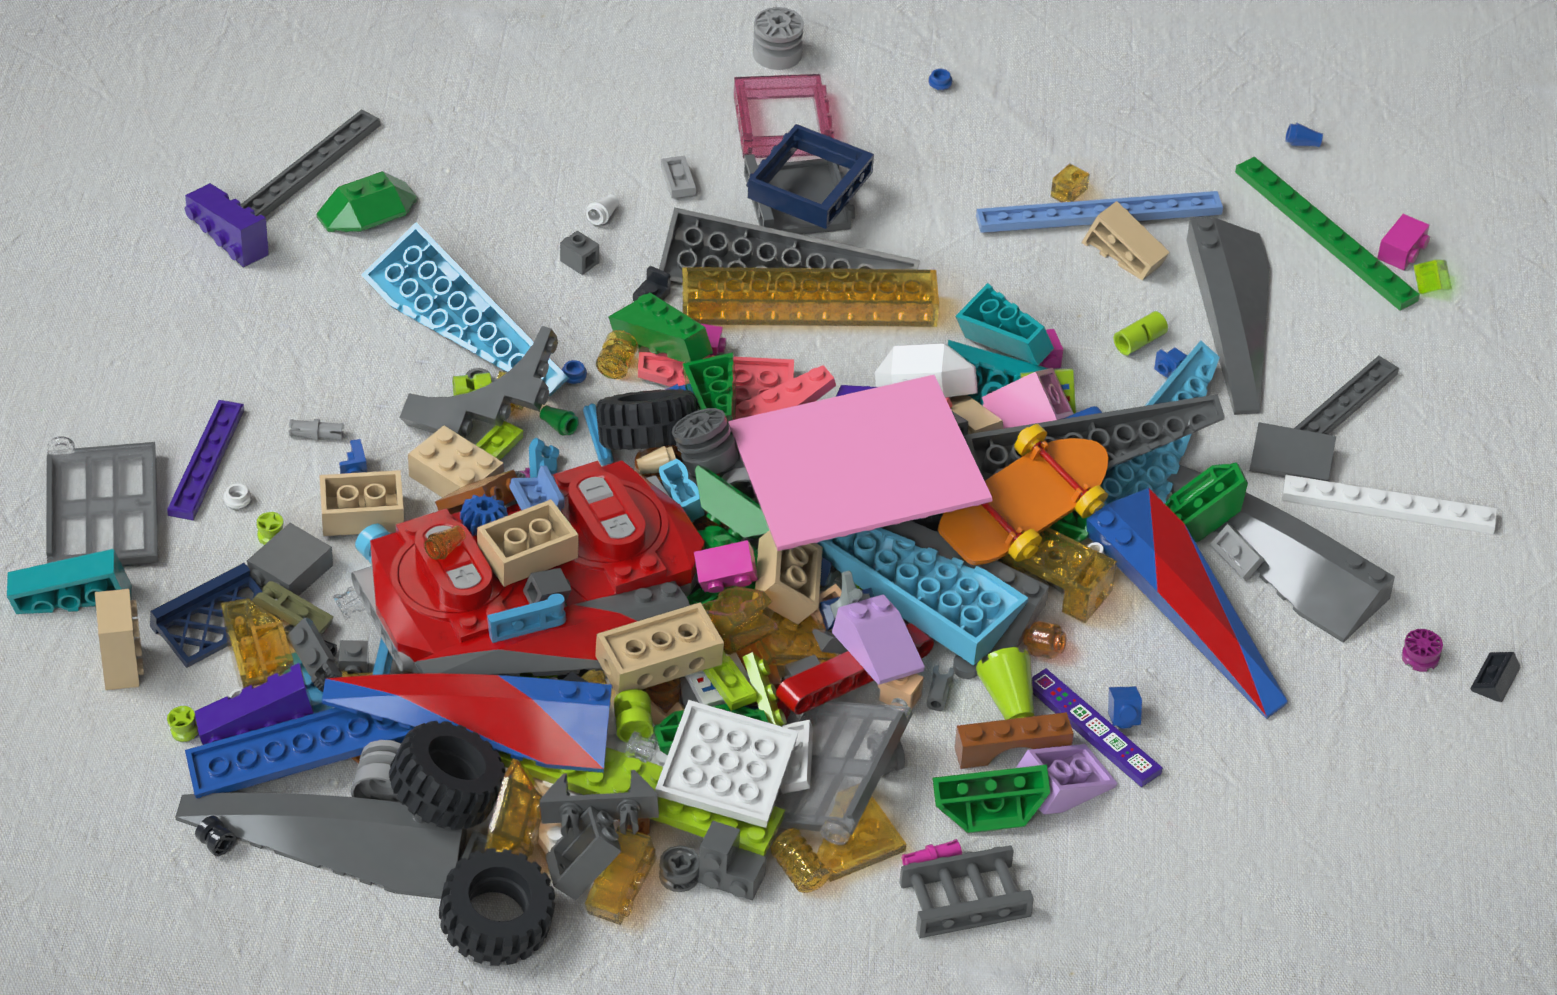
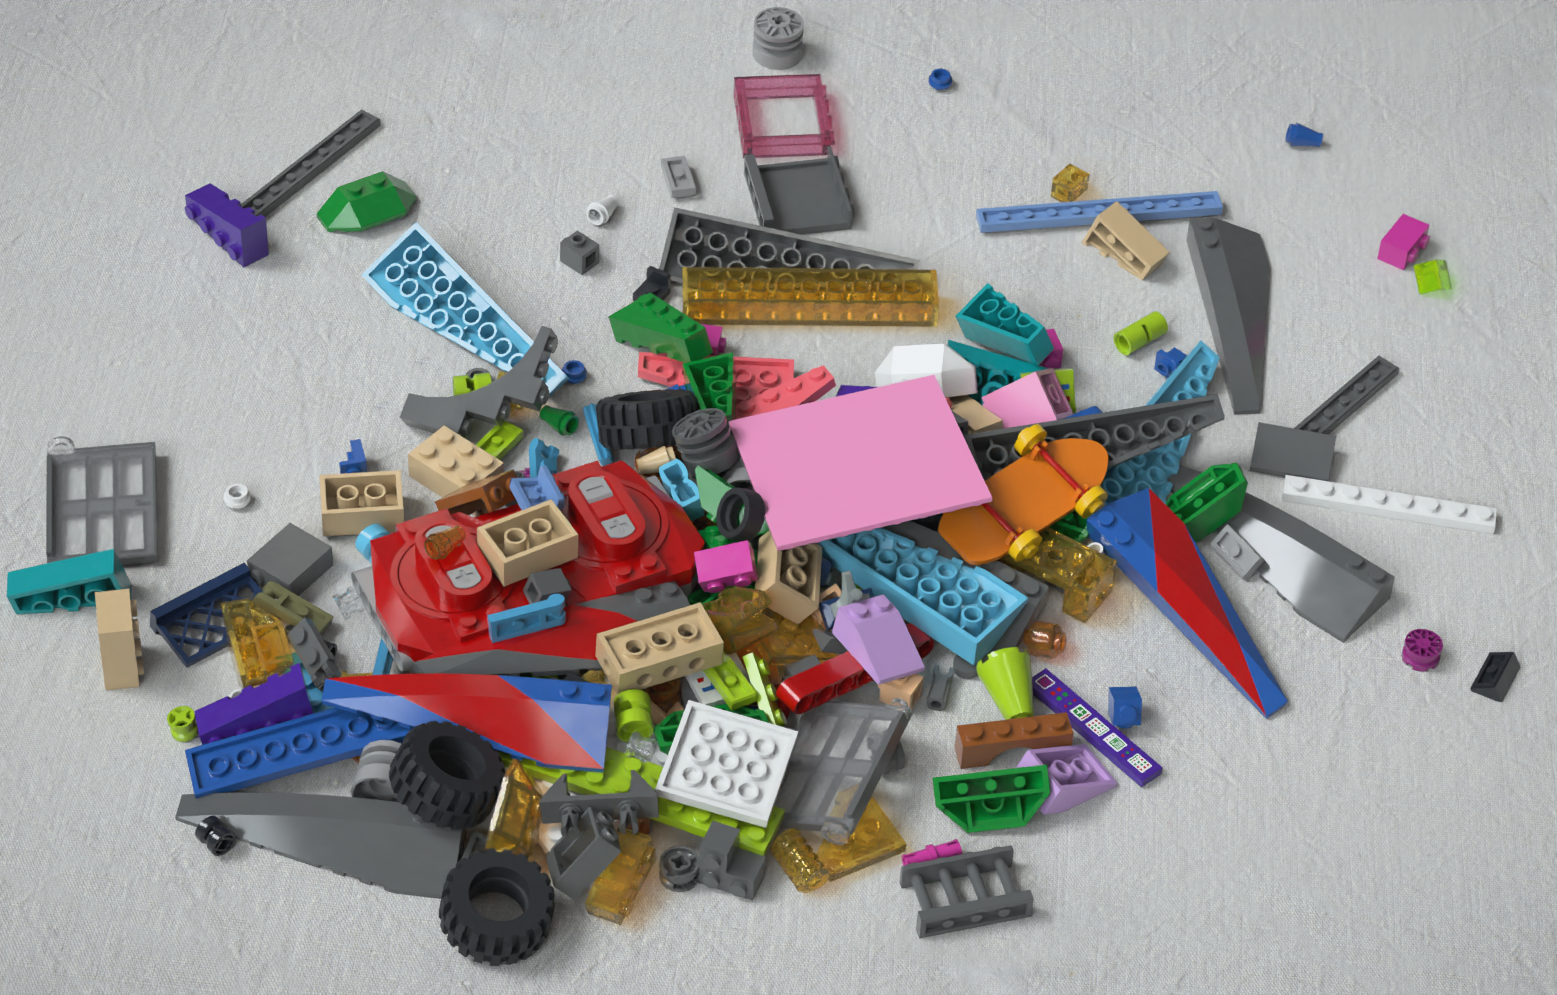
(205, 460): dark purple tile -> none
(268, 526): lime wheel -> none
(316, 429): light grey pin -> none
(353, 656): dark grey brick -> none
(481, 511): blue gear -> none
(616, 354): clear yellow wheel -> none
(753, 514): none -> black tyre
(799, 768): white plate -> none
(820, 145): dark blue window -> none
(1327, 233): green plate -> none

